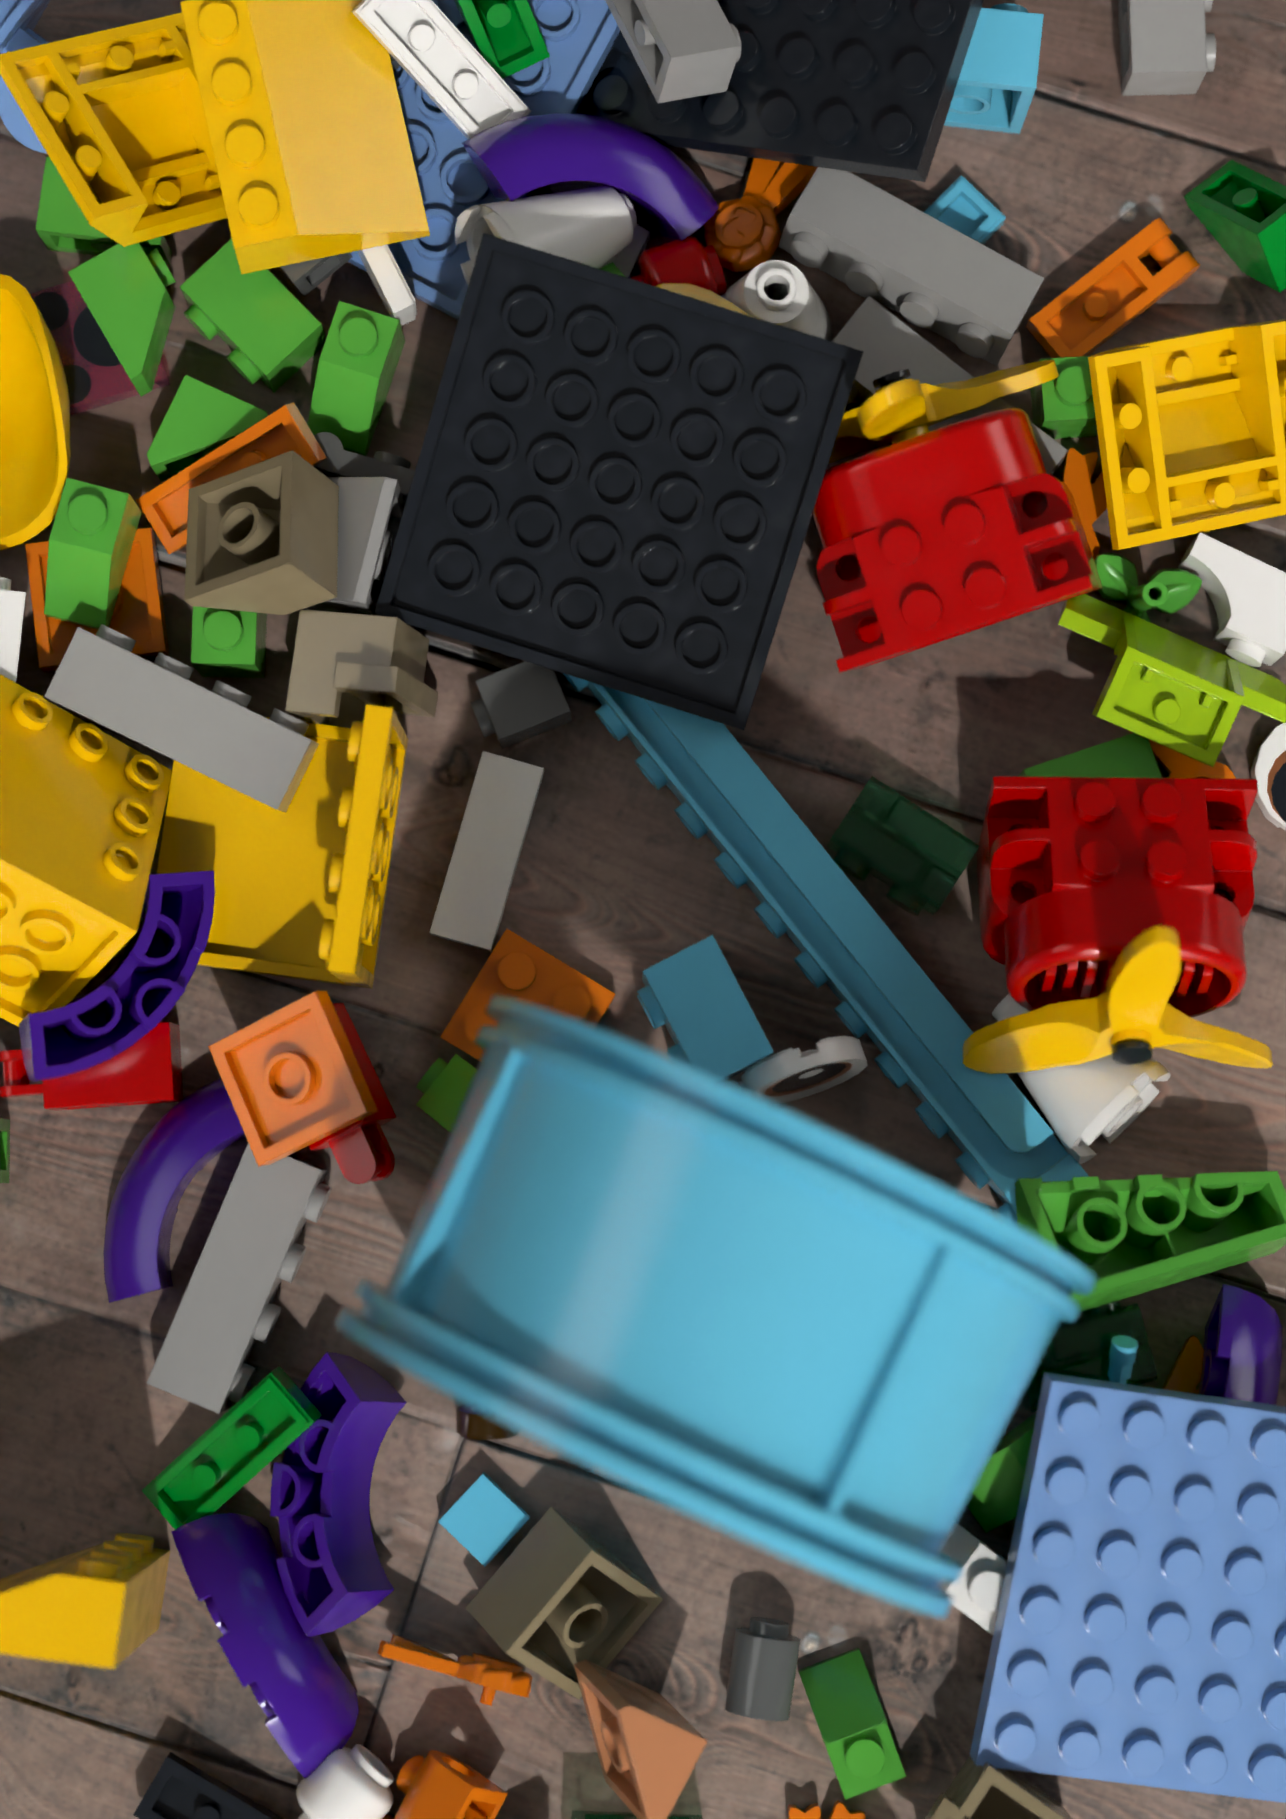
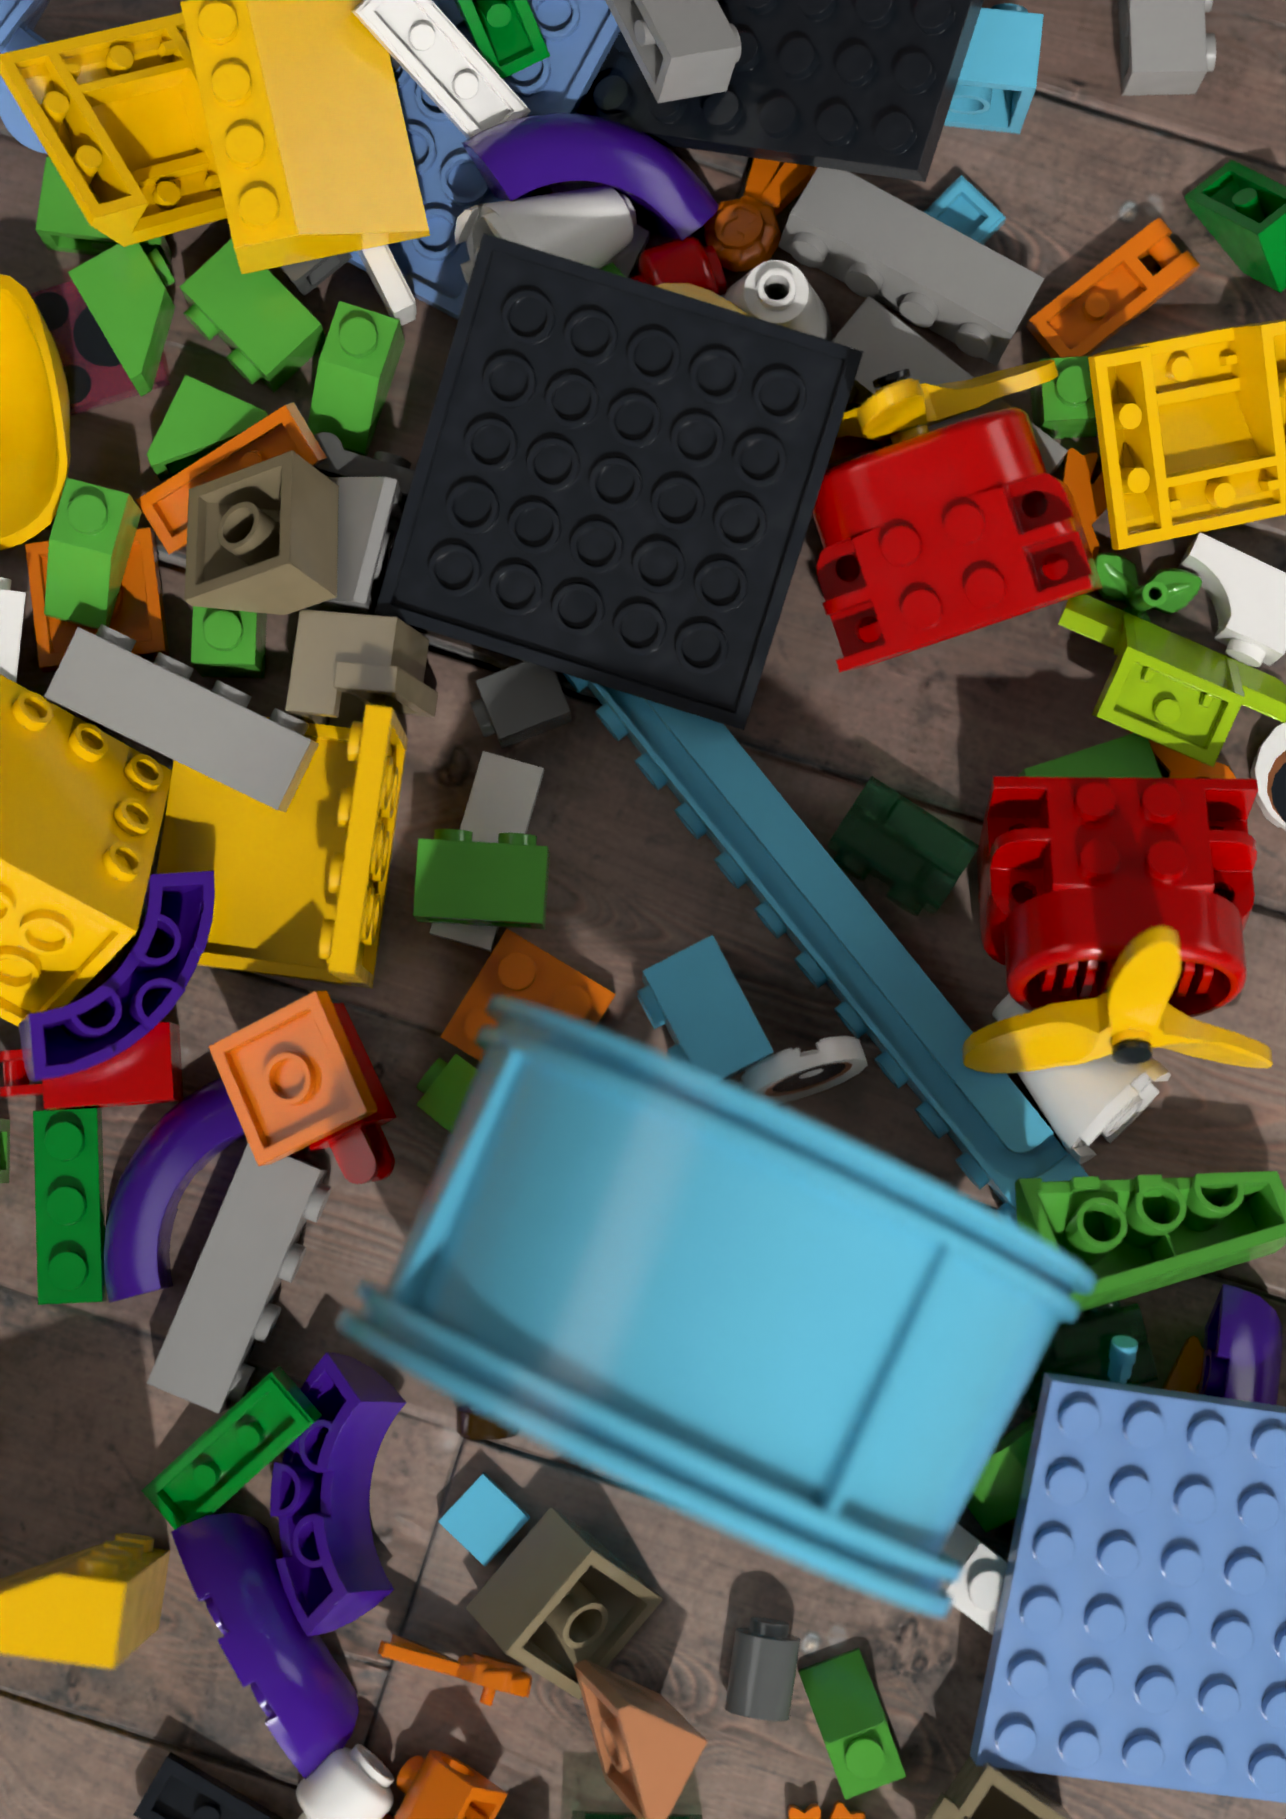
(69, 1205): none -> green plate
(481, 880): none -> bright green brick

